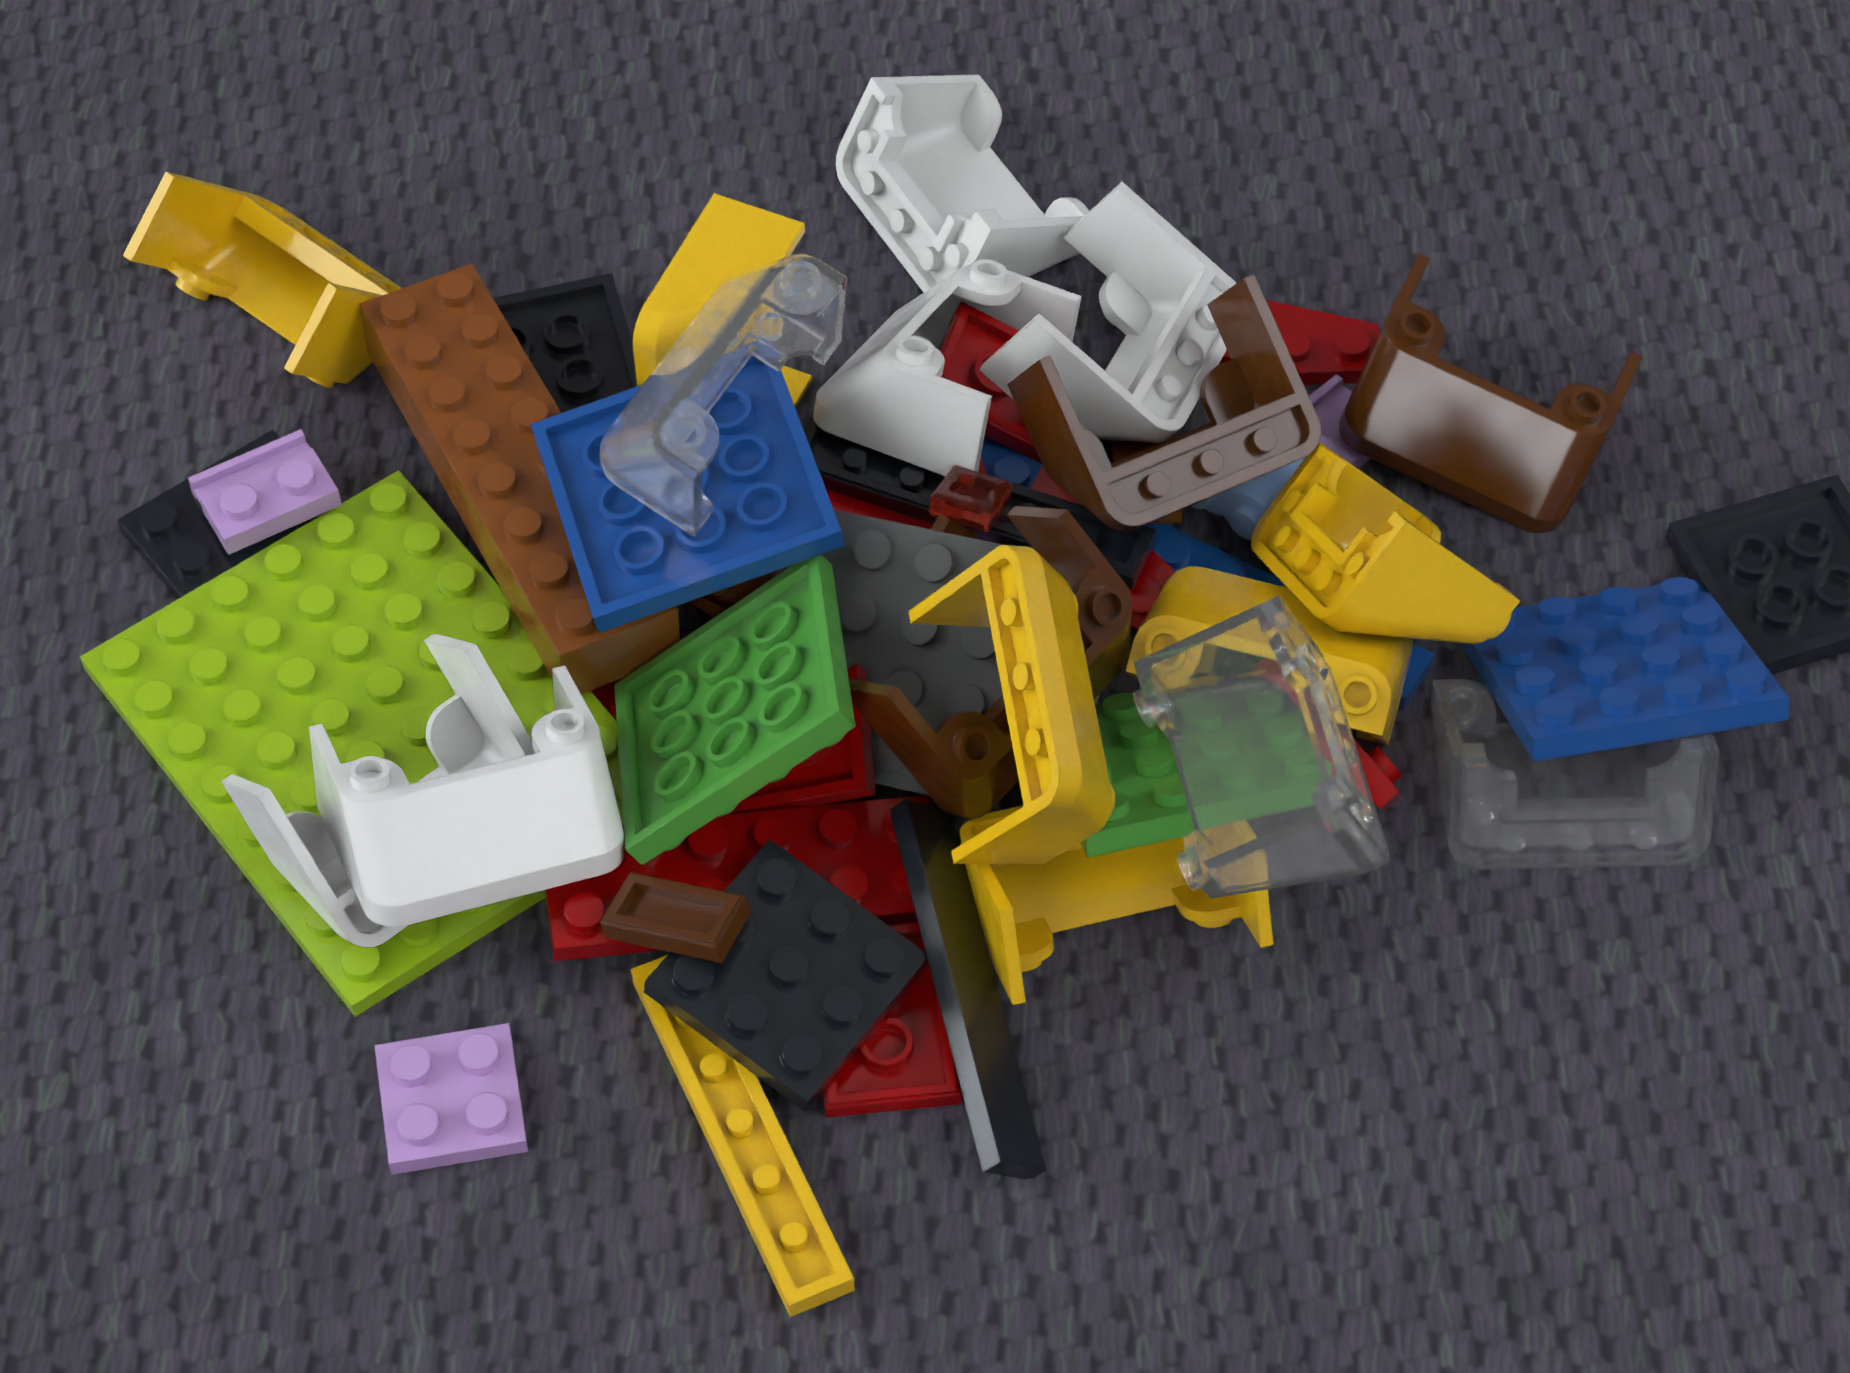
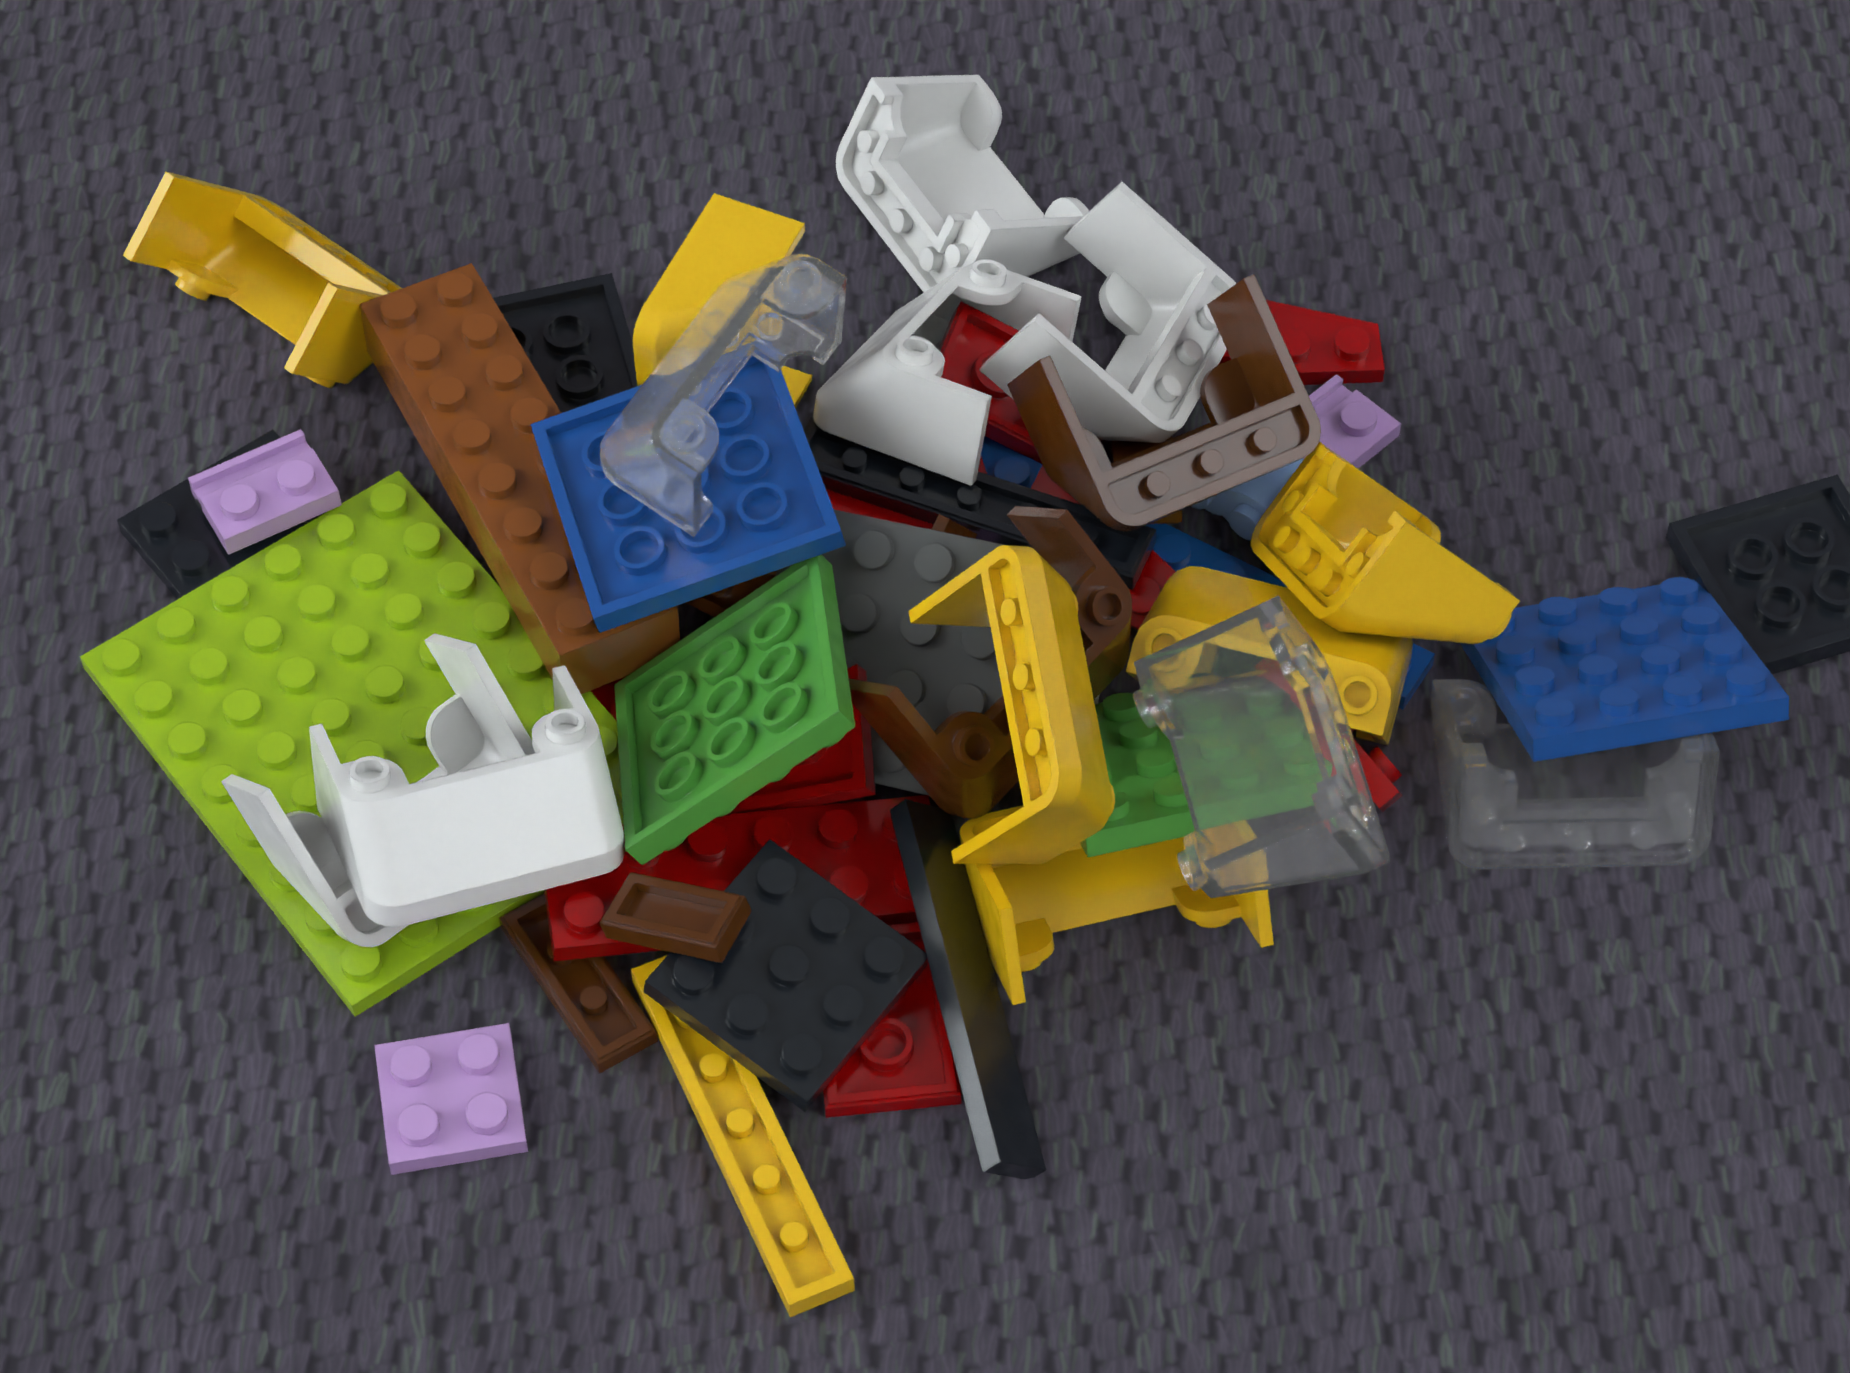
(581, 990): none -> reddish brown tile
(970, 498): clear red tile -> none
(1470, 432): reddish brown windscreen -> none

